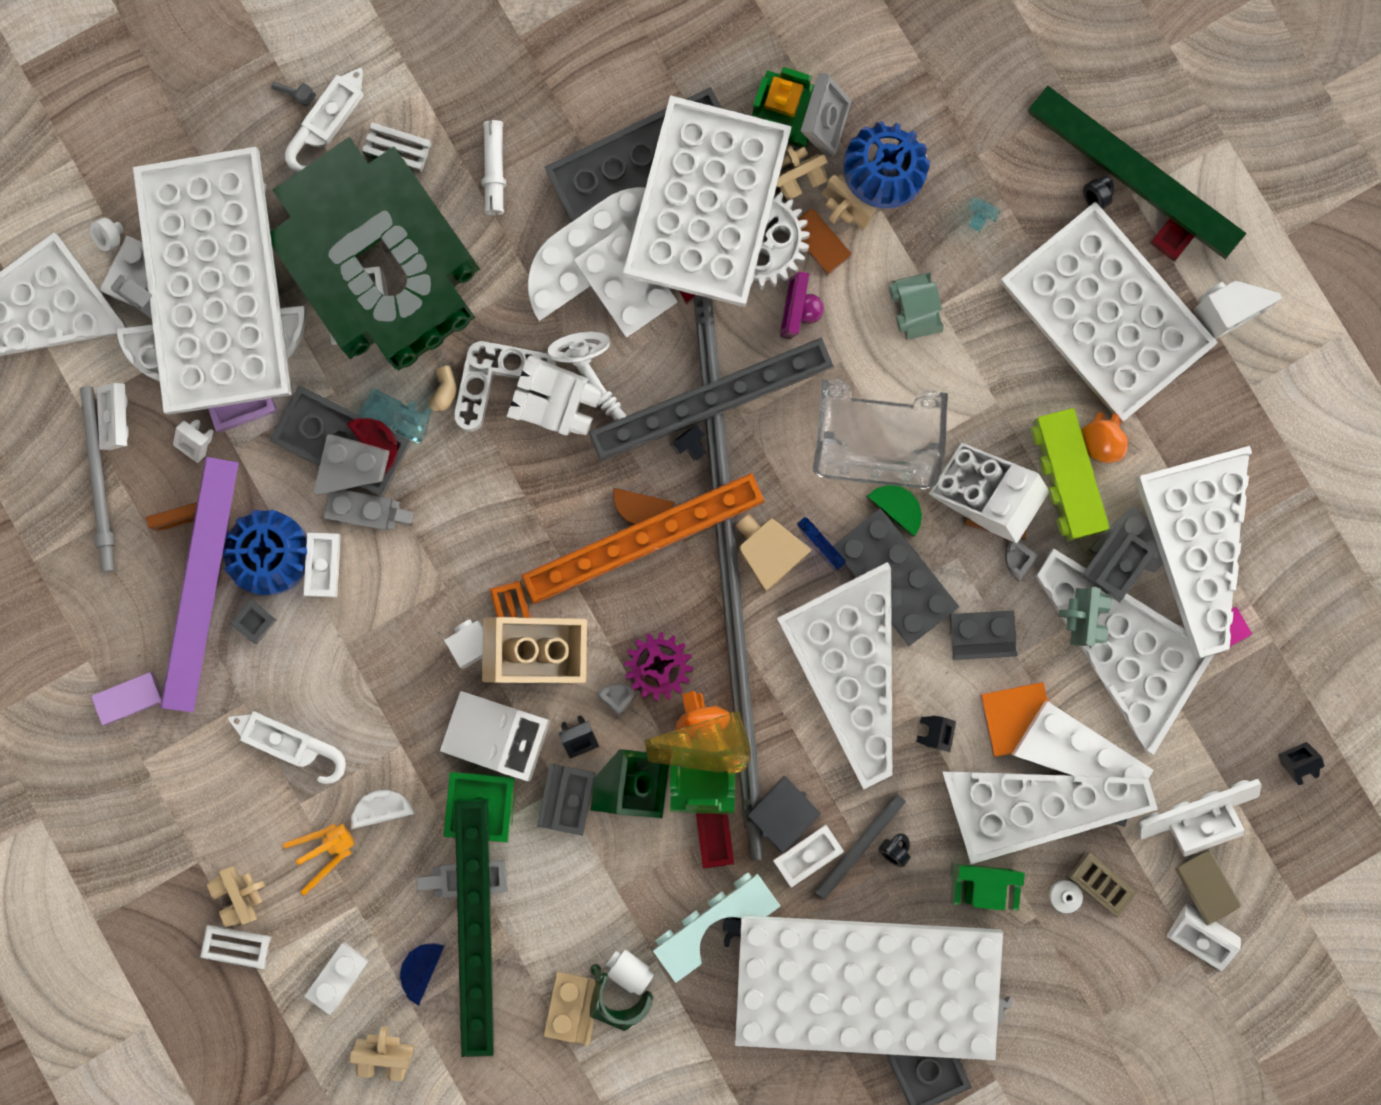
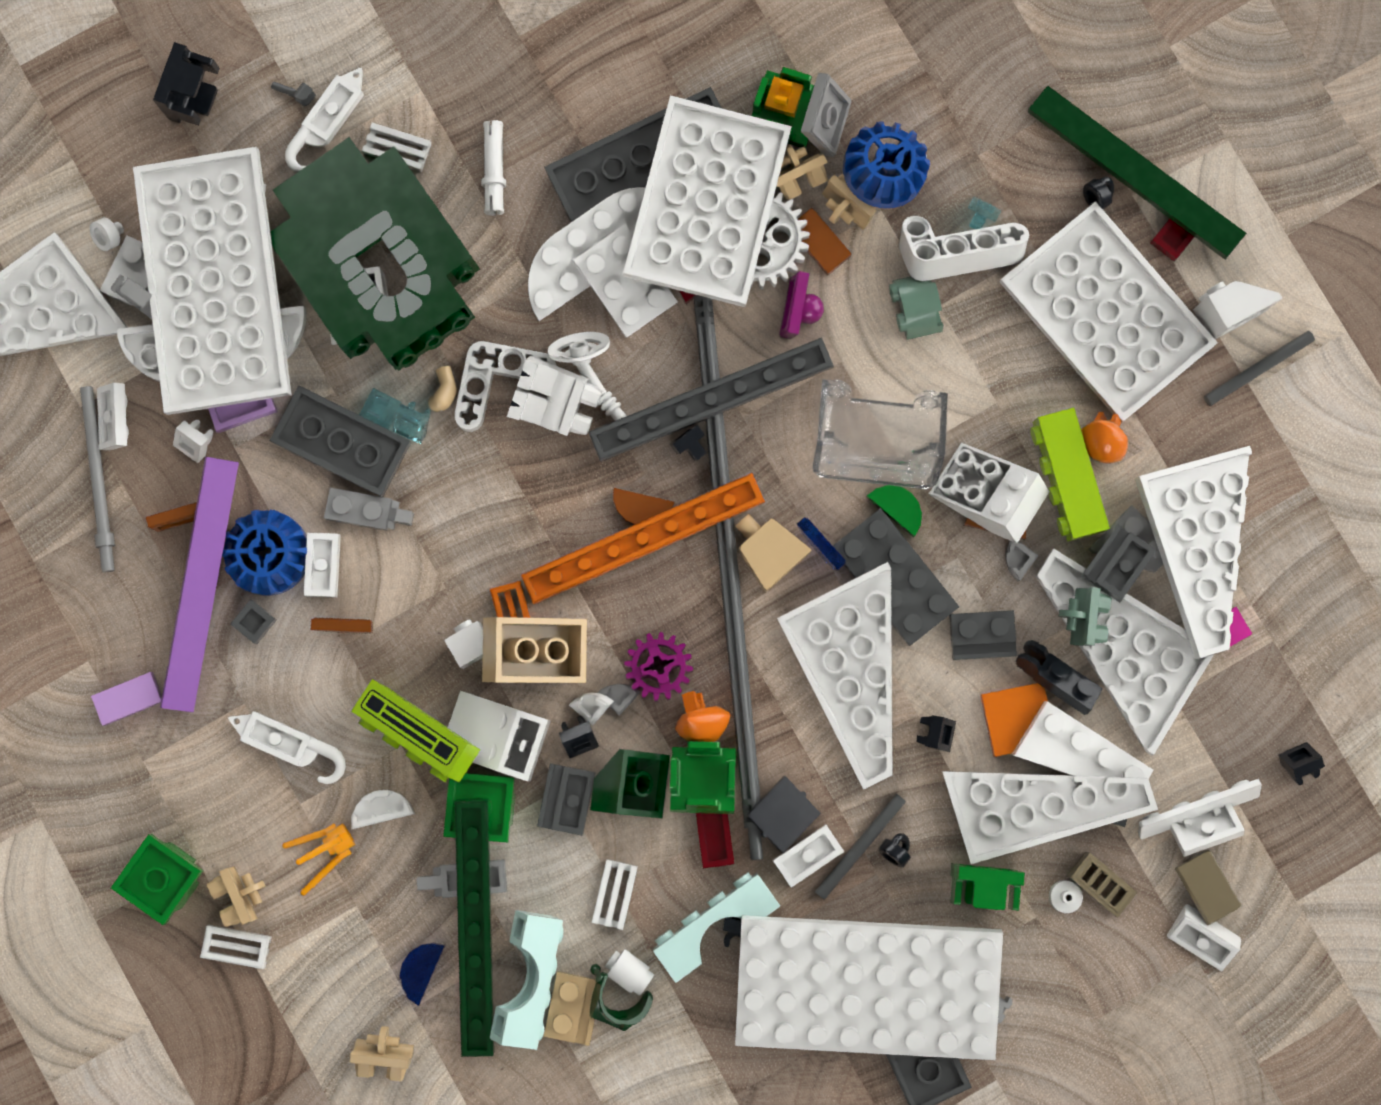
(158, 879): none -> green panel
(181, 86): none -> black panel
(337, 978): white plate -> none
(339, 625): none -> dark orange tile
(349, 465): light grey wing -> none
(375, 434): dark red tile -> none
(415, 731): none -> lime brick
(521, 1019): none -> light aqua arch
(591, 706): none -> white tile
(608, 920): none -> white tile
(708, 745): clear yellow slope -> none
(960, 252): none -> white beam
(1058, 677): none -> black hinge
(1259, 368): none -> dark grey bar

